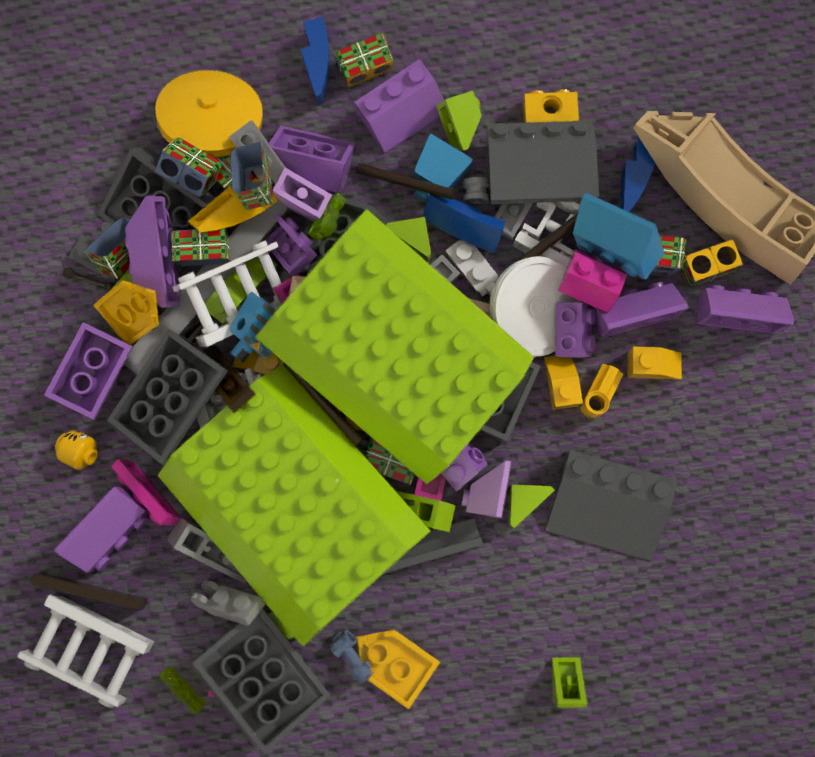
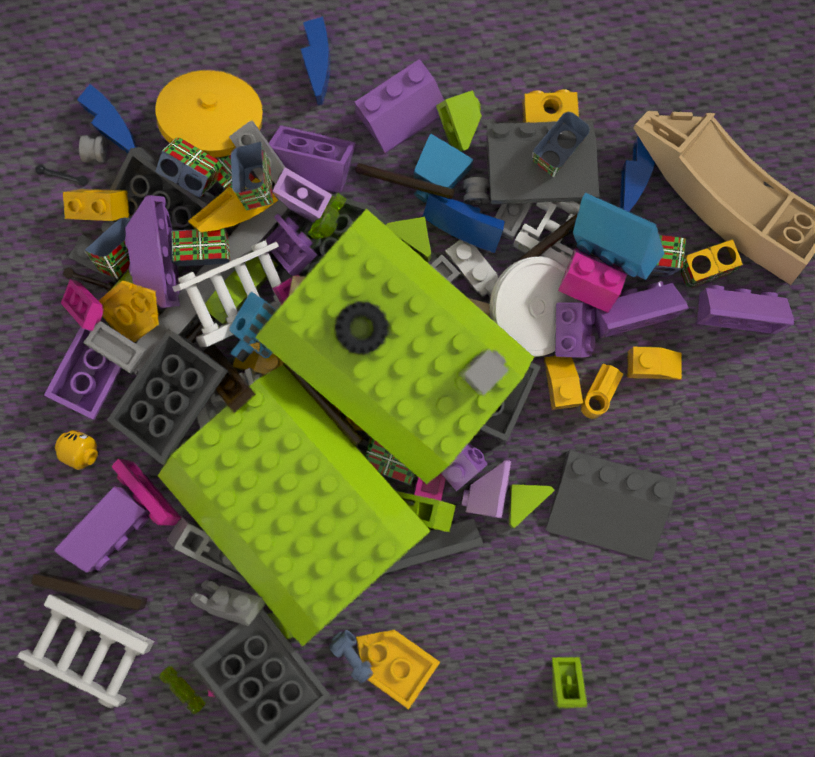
(81, 180): none -> black hinge
(82, 305): none -> dark pink plate
(93, 149): none -> light grey wheel
(96, 204): none -> yellow brick
(107, 119): none -> blue slope
(115, 347): none -> light grey tile
(363, 56): piece -> none
(378, 321): none -> black tyre
(484, 371): none -> light grey brick
(573, 124): none -> sand blue piece

